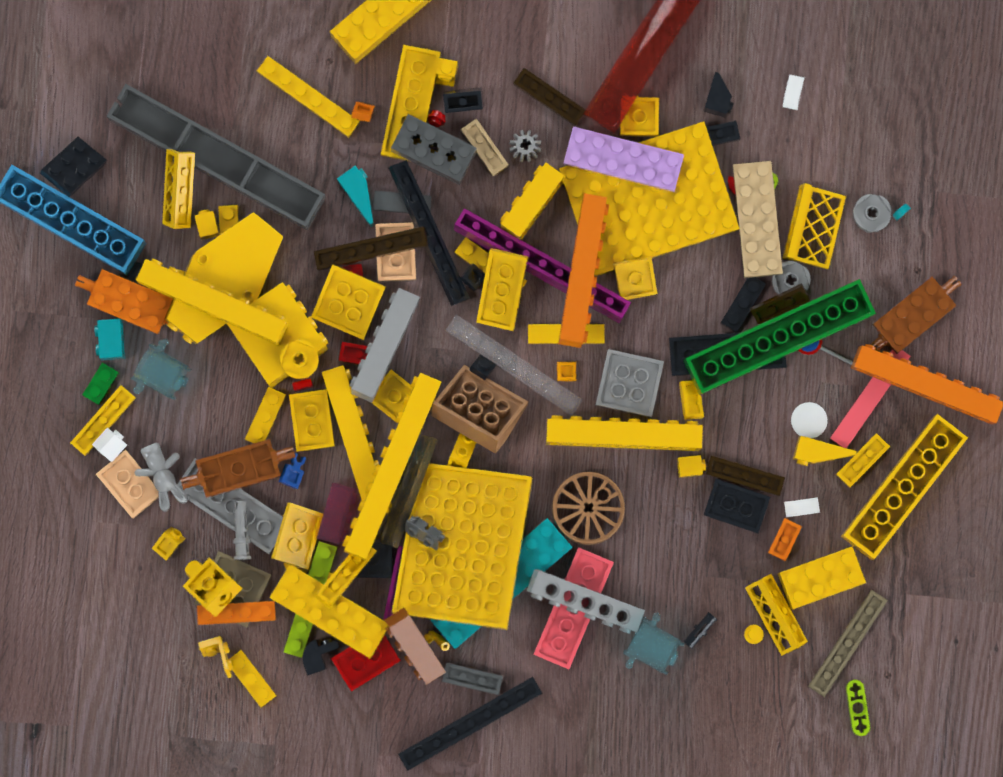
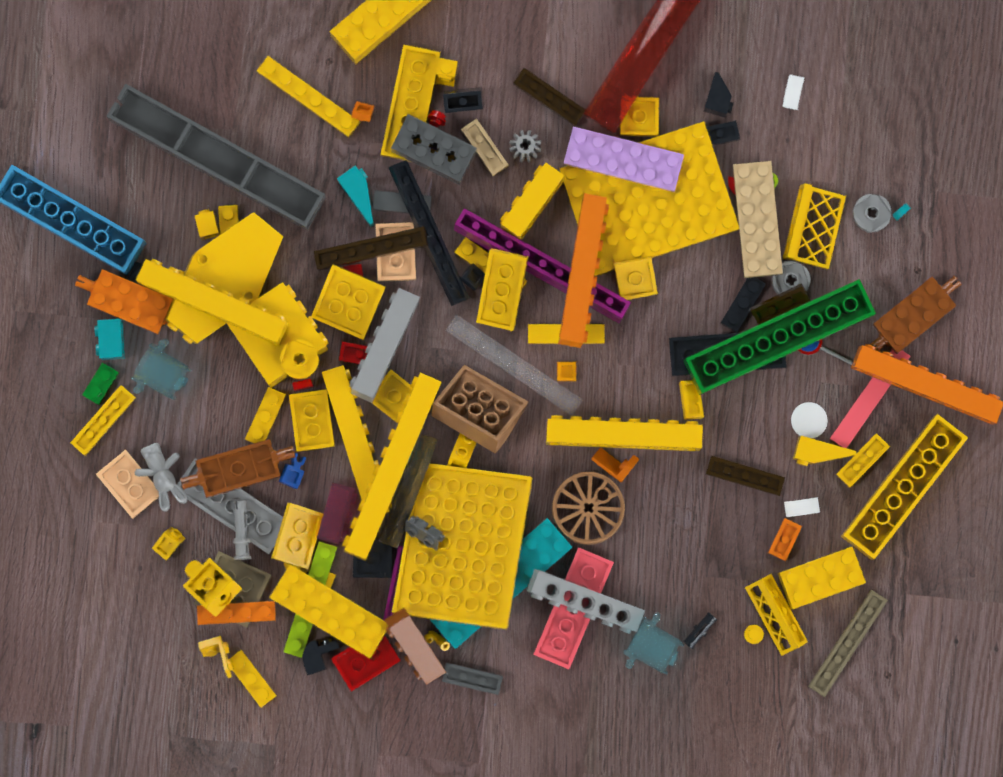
(73, 166): black plate -> none
(110, 444): white brick -> none
(180, 189): yellow fence -> none
(342, 578): yellow tile -> none
(470, 723): black plate -> none
(482, 367): black plate -> none
(612, 465): none -> orange bracket
(629, 383): light grey plate -> none
(690, 466): yellow brick -> none
(736, 506): black plate -> none
(854, 723): lime beam -> none

